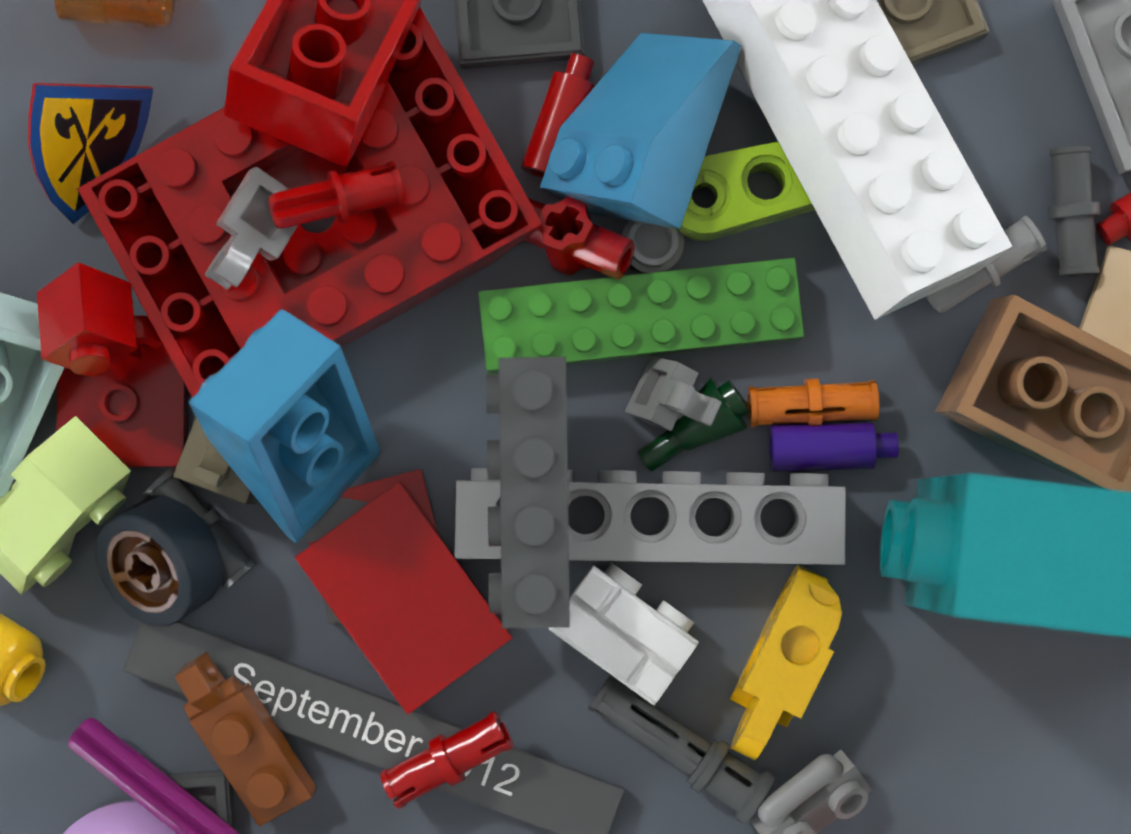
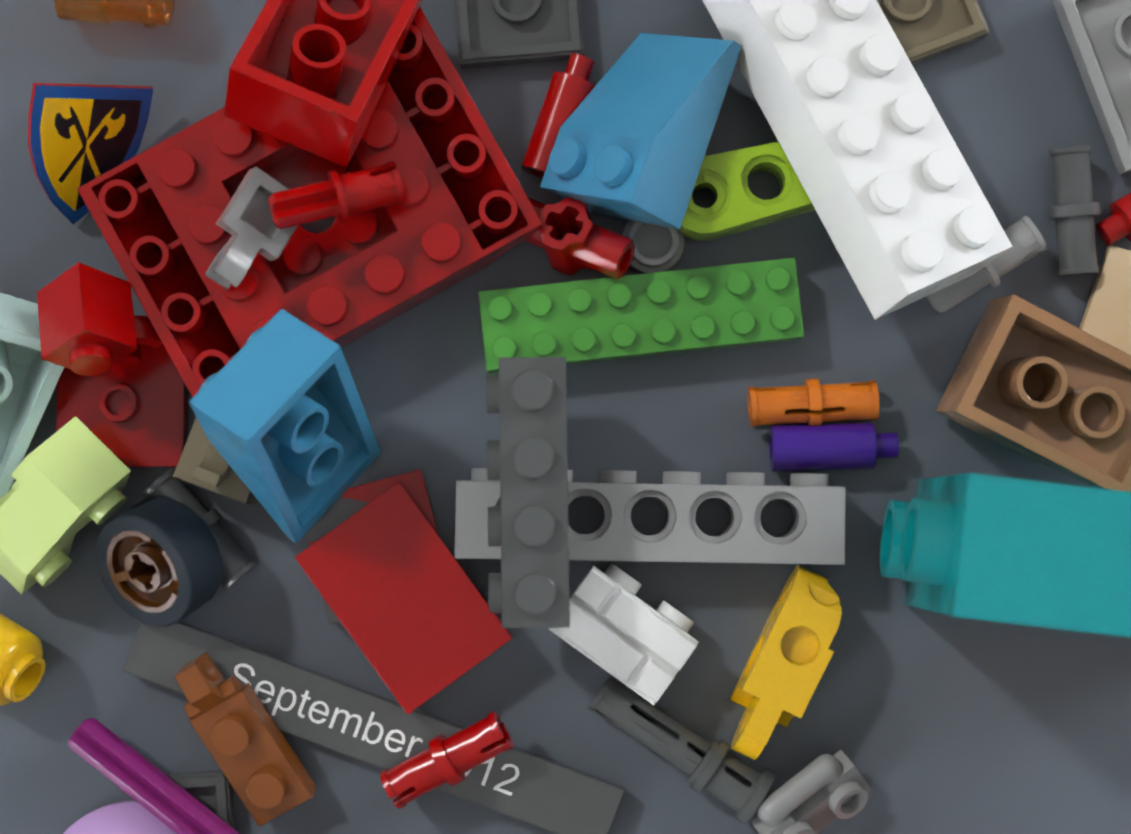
(668, 394): light grey plate -> none
(691, 434): dark green cone -> none

